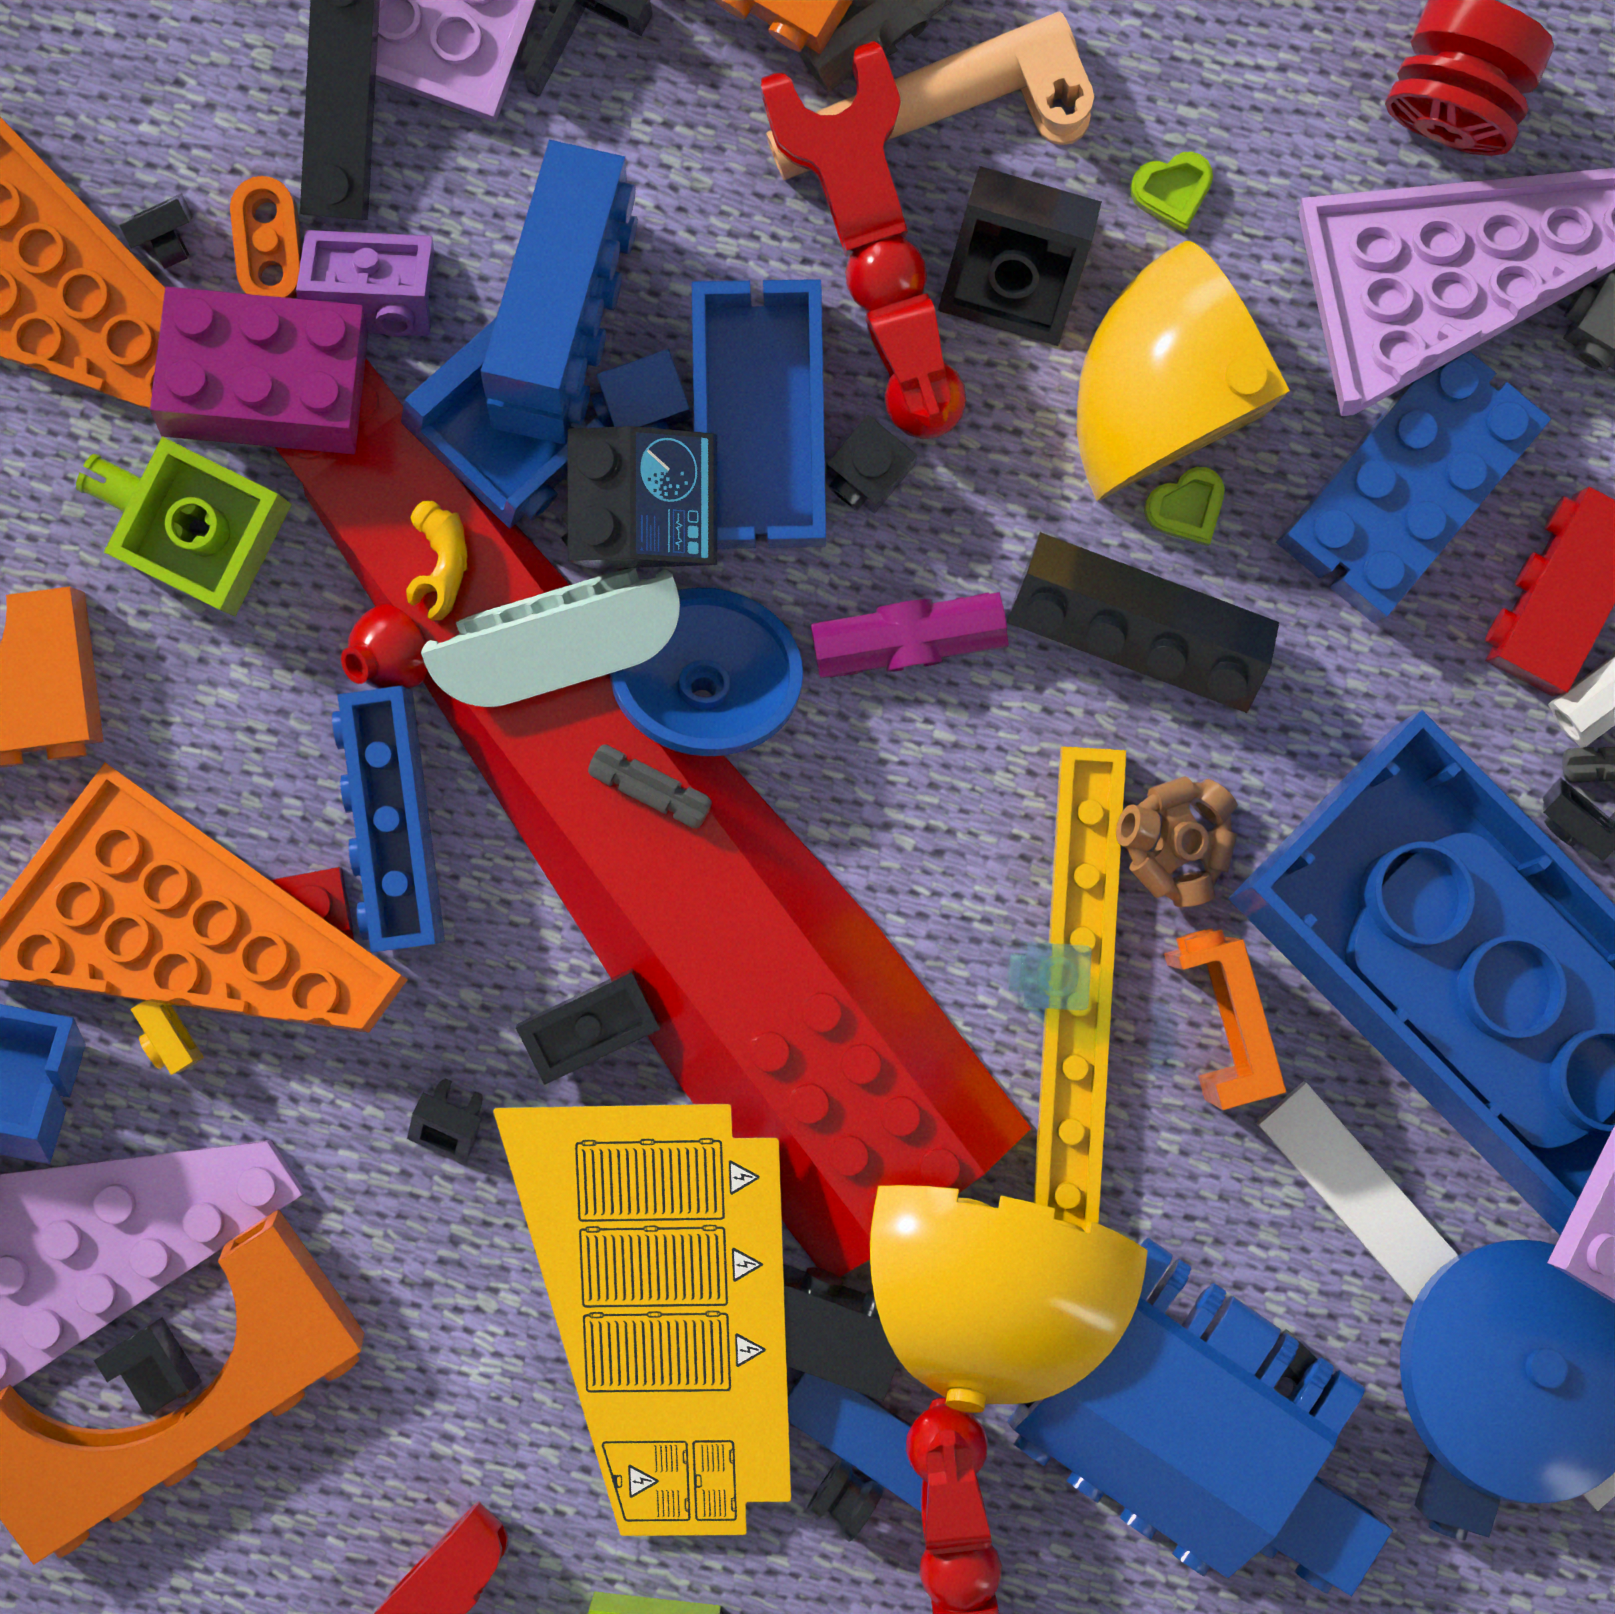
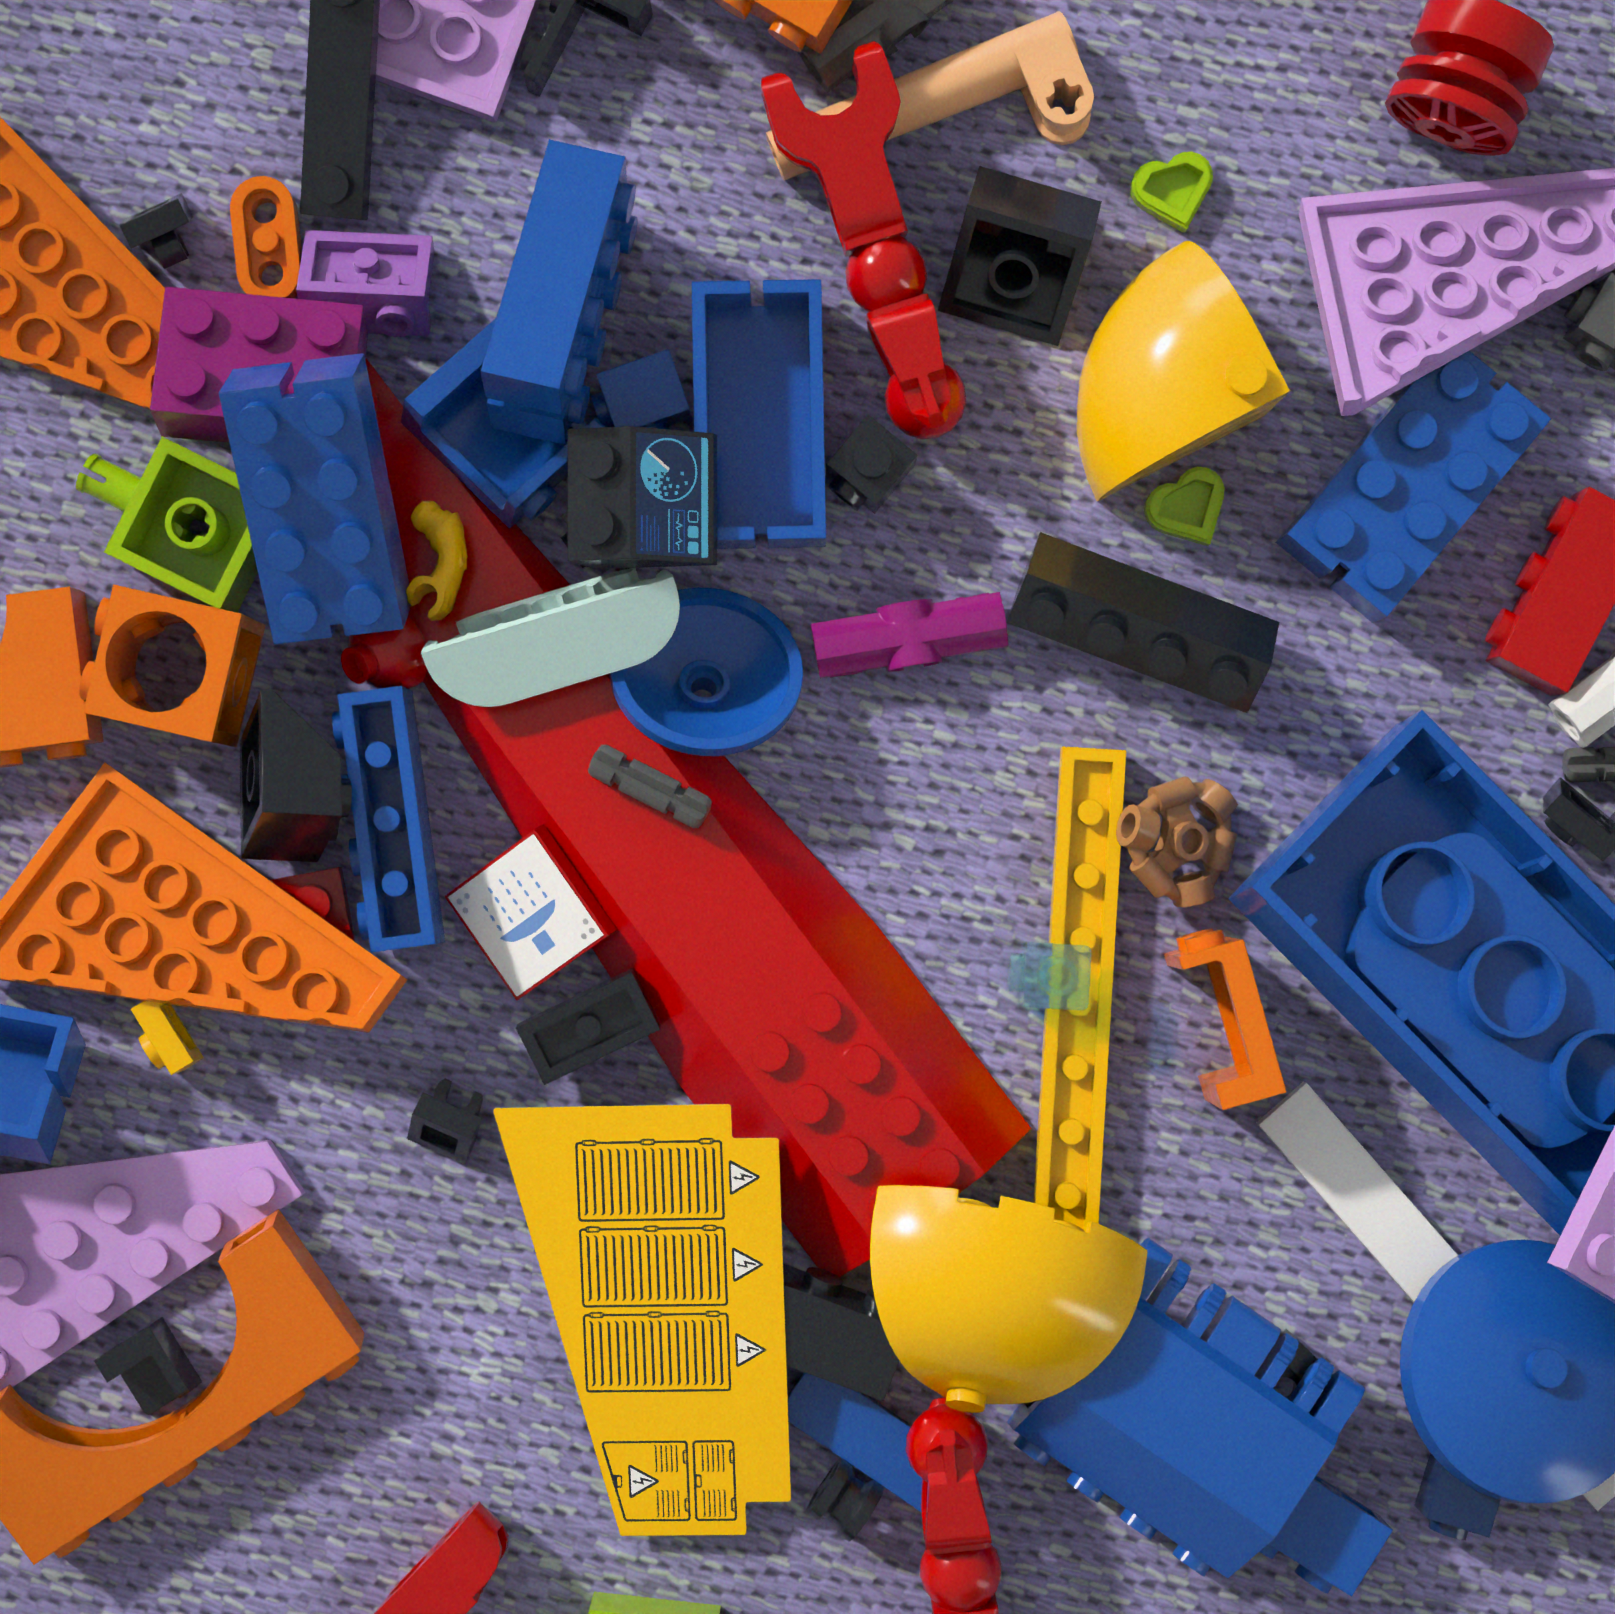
(231, 650): none -> orange brick
(288, 785): none -> black slope
(317, 498): none -> blue piece
(530, 912): none -> white tile

